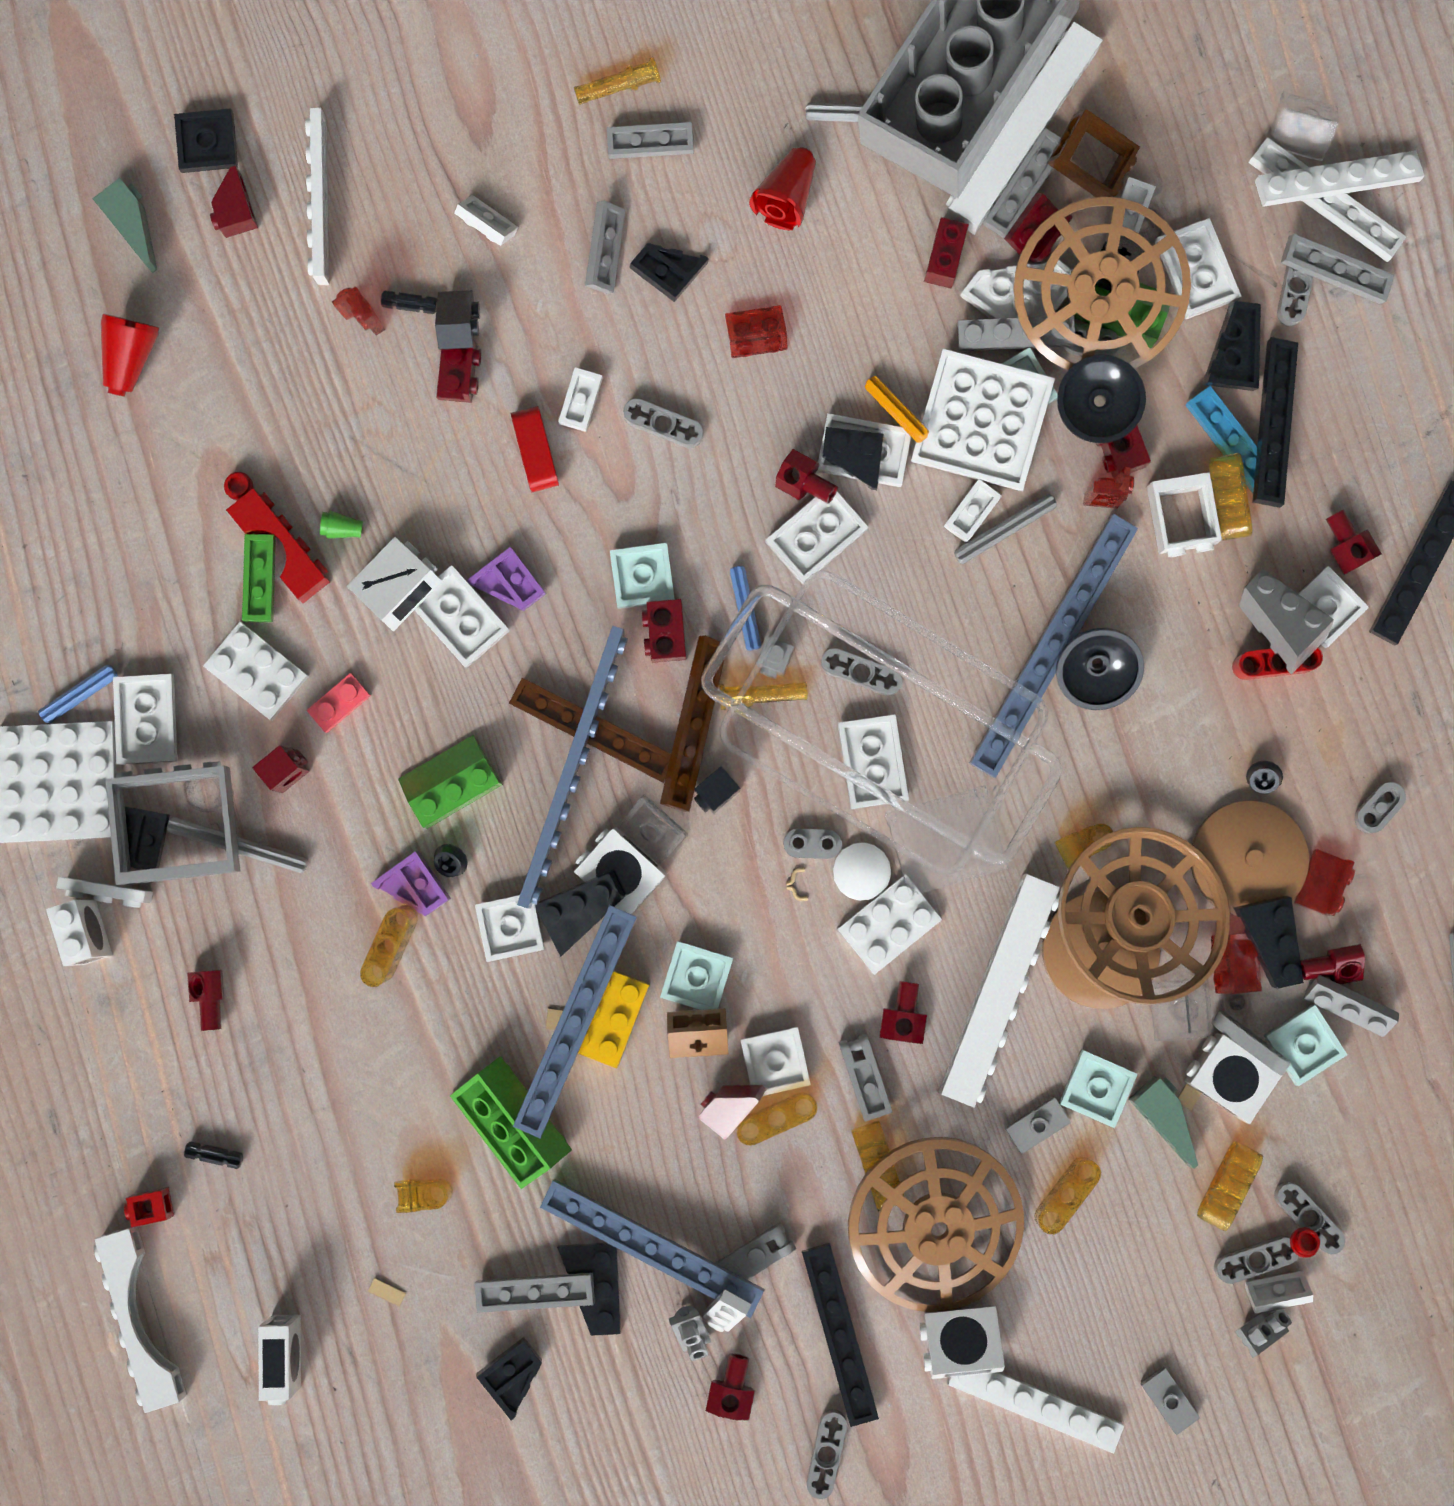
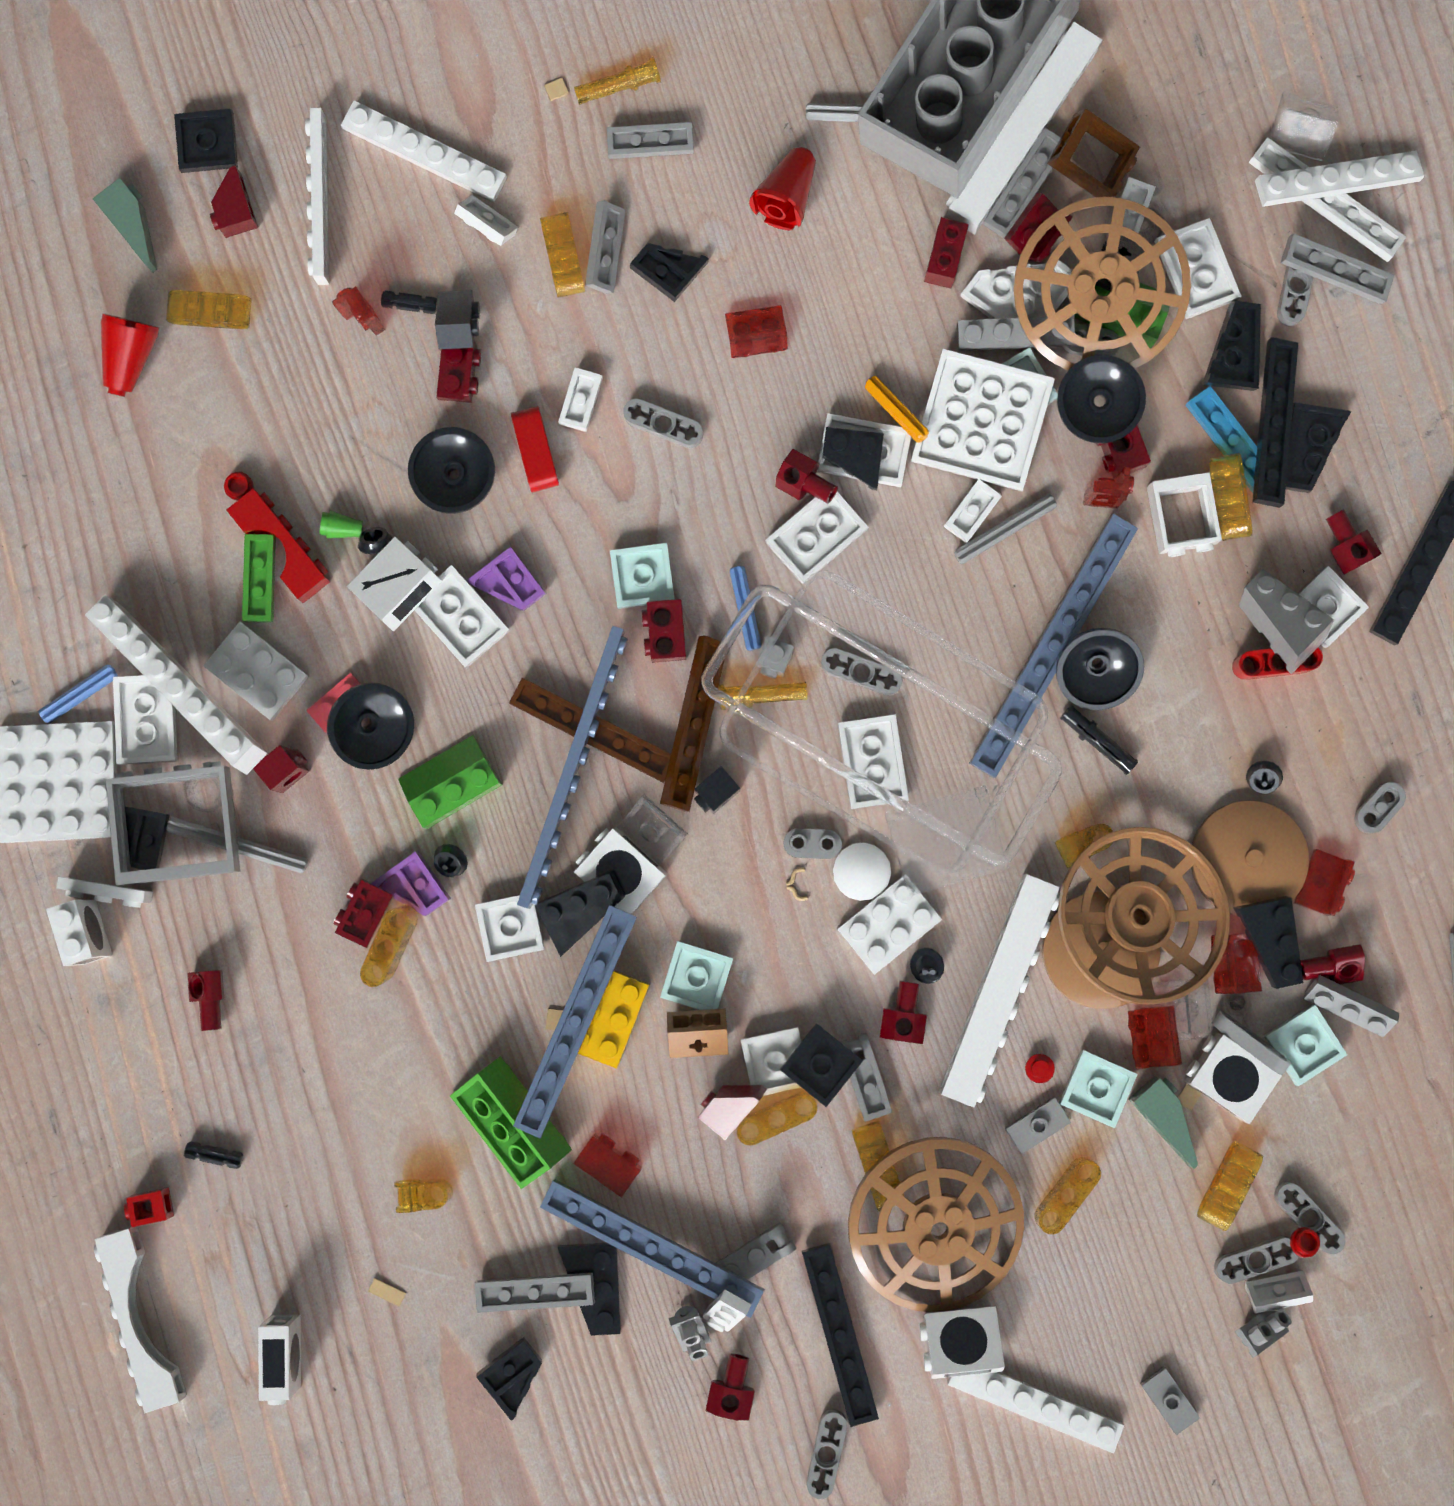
(176, 684): none -> white brick
(208, 309): none -> clear yellow beam
(363, 913): none -> dark red bracket
(373, 540): none -> black hat
(383, 738): none -> black dish
(424, 151): none -> white plate
(439, 455): none -> black dish
(556, 89): none -> tan window
(562, 254): none -> clear yellow beam
(608, 1164): none -> clear red bracket
(821, 1065): none -> black plate
(927, 965): none -> black hat
(1039, 1068): none -> red plate
(1091, 733): none -> black pin
(1154, 1037): none -> clear red bracket
(1311, 441): none -> black wing

